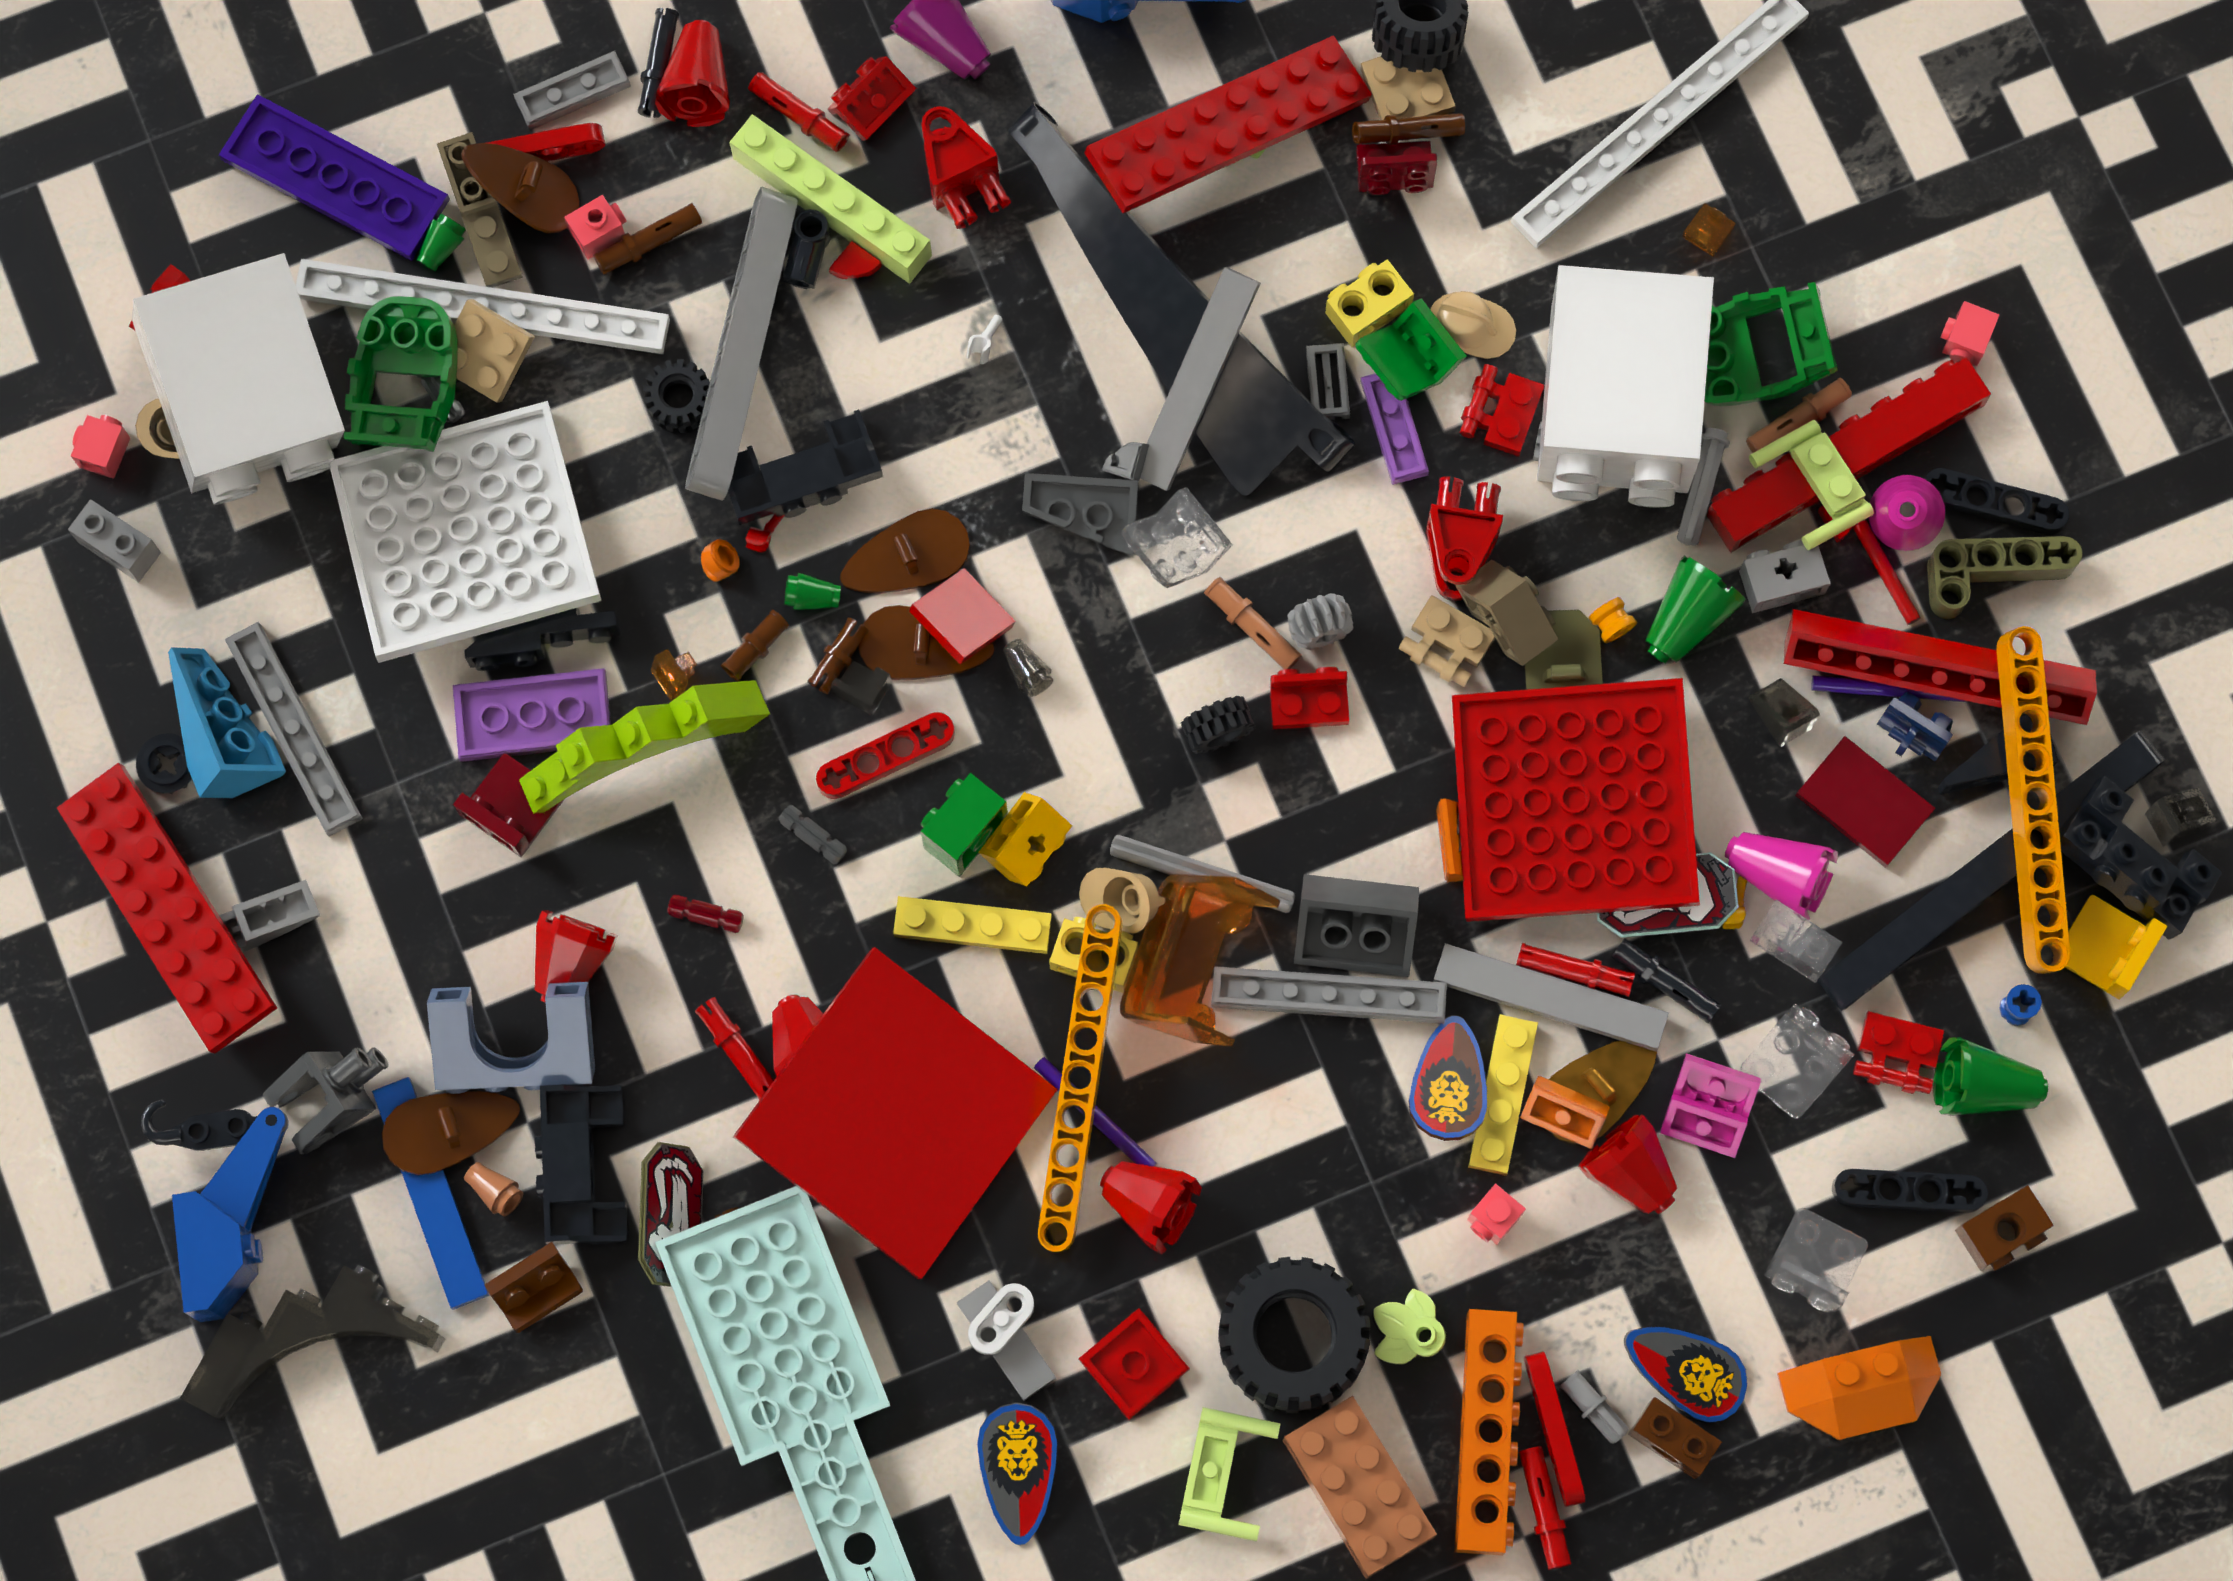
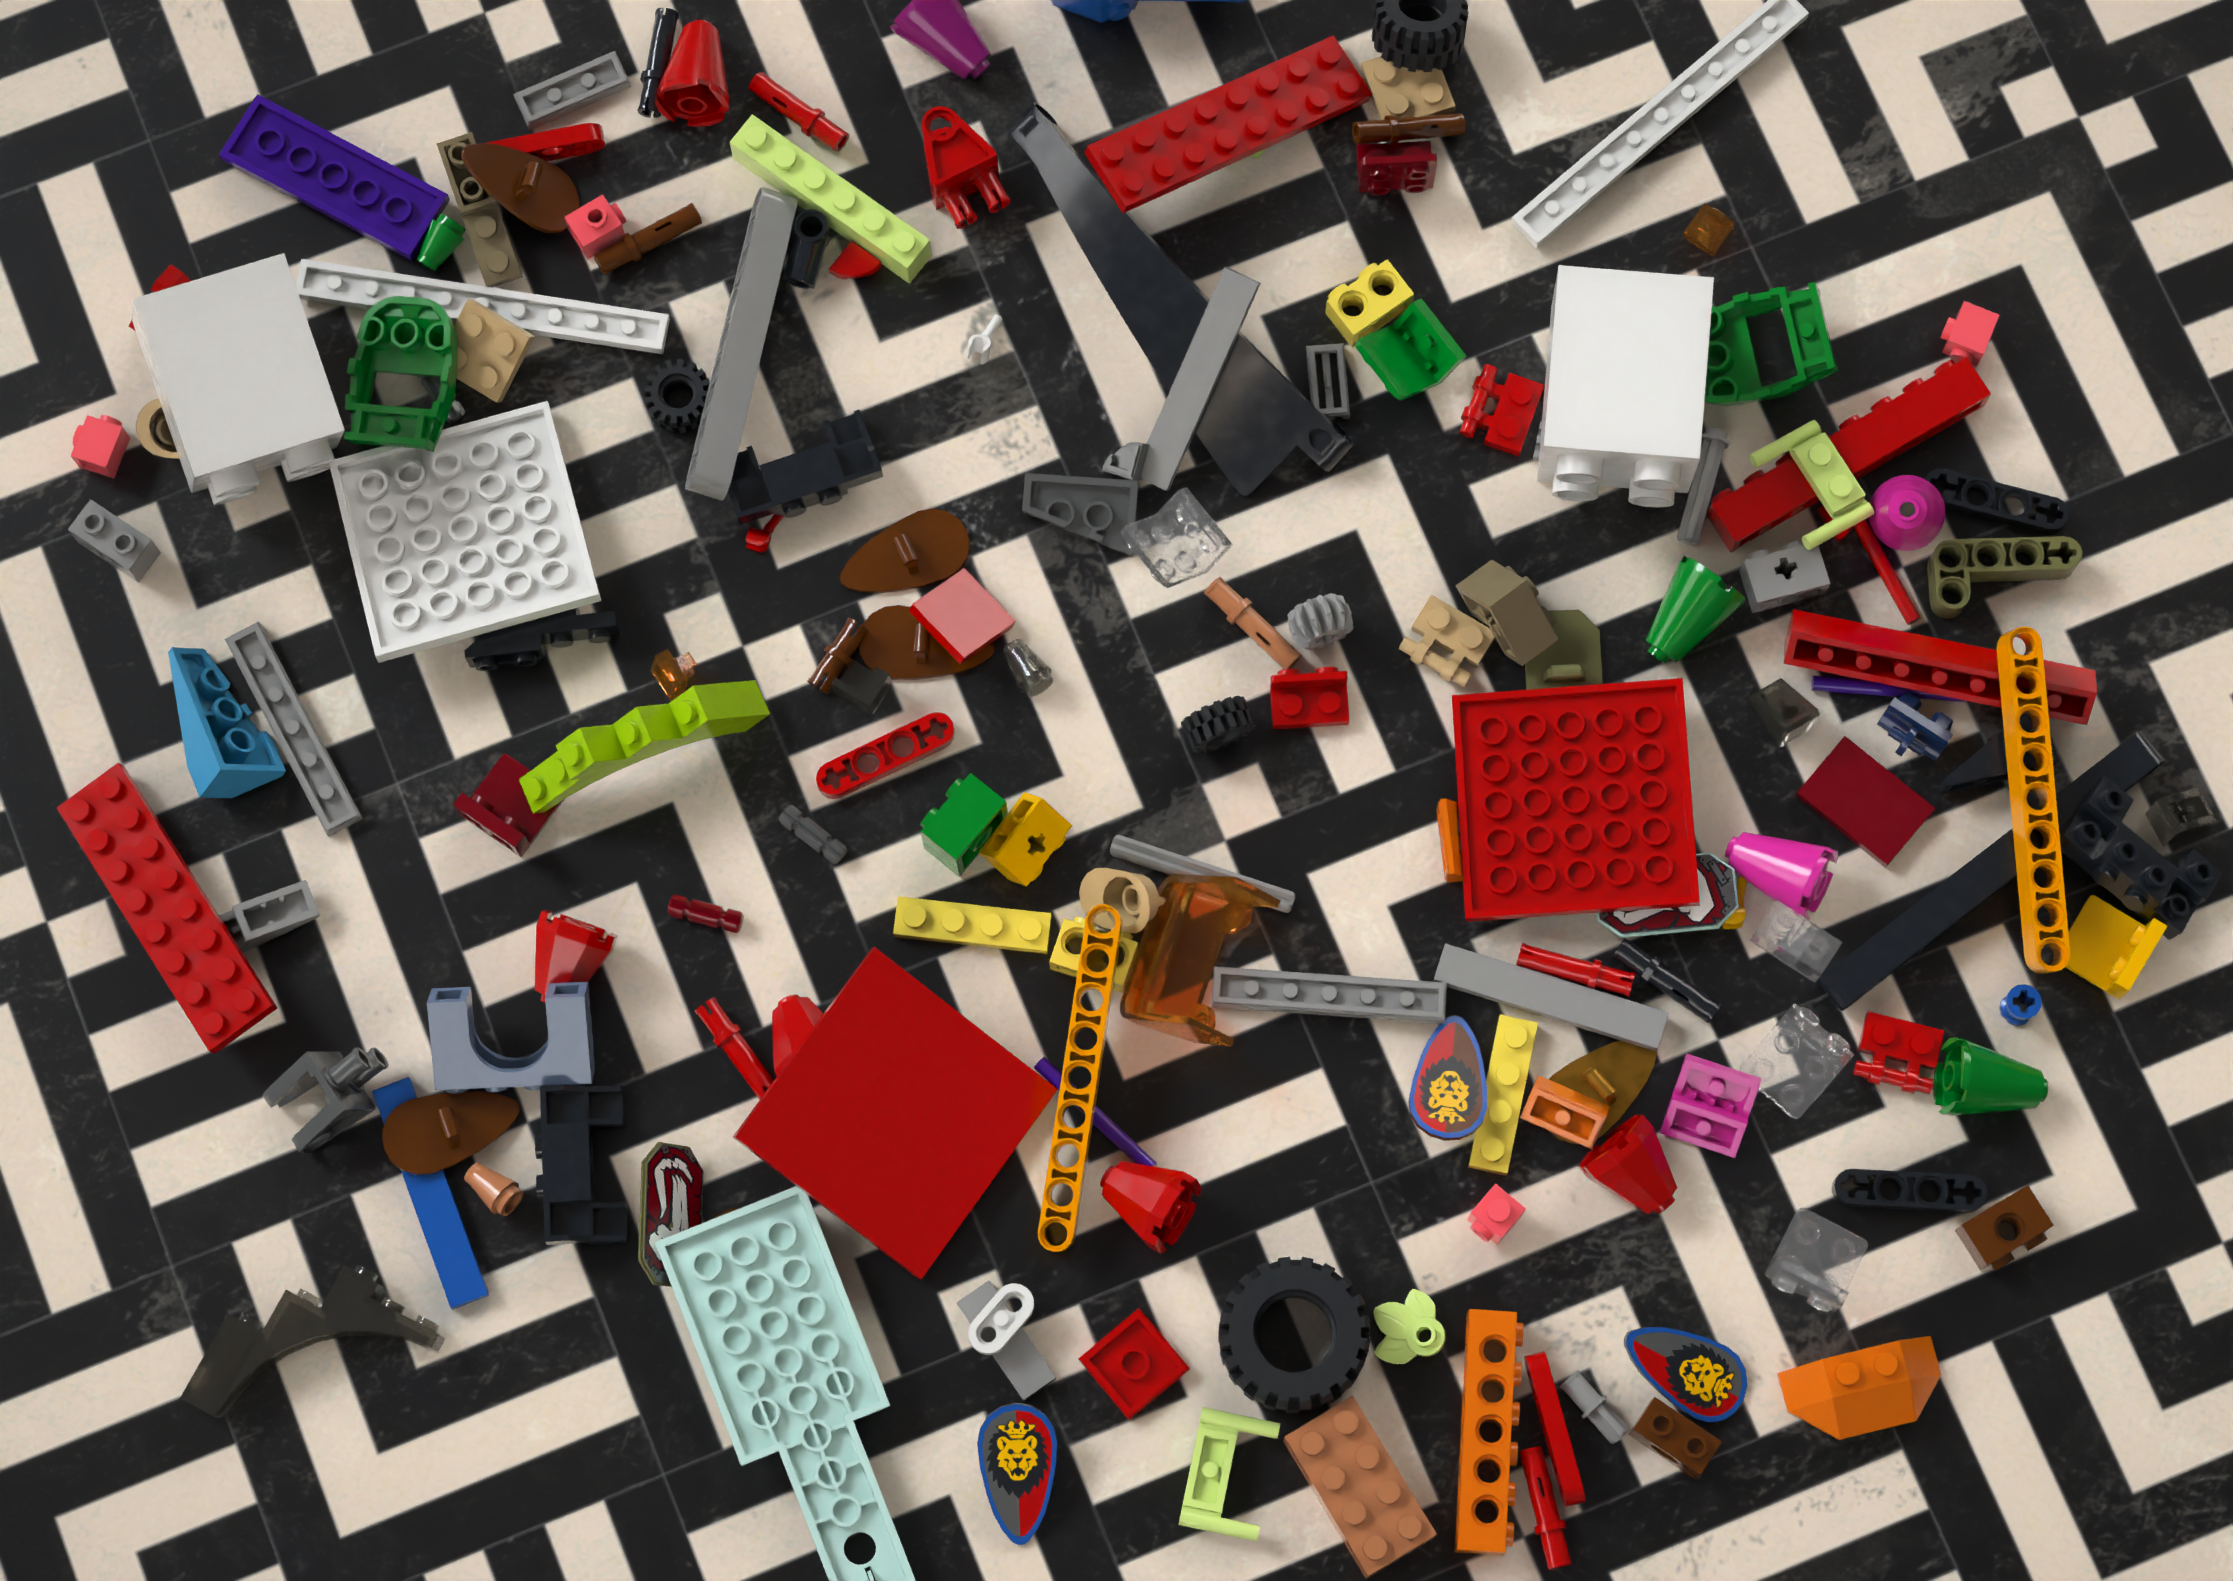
(149, 763): black gear -> none
(215, 1227): blue slope -> none
(527, 712): medium lavender tile -> none
(534, 1287): reddish brown bracket -> none
(719, 560): orange tile -> none
(755, 645): reddish brown pin -> none
(810, 593): green cone -> none
(871, 96): red bracket -> none
(1356, 925): dark grey slope -> none
(1394, 432): medium lavender tile -> none
(1461, 537): red piece -> none
(1476, 324): tan piece -> none
(1612, 620): light orange wheel -> none
(1812, 408): nougat pin -> none

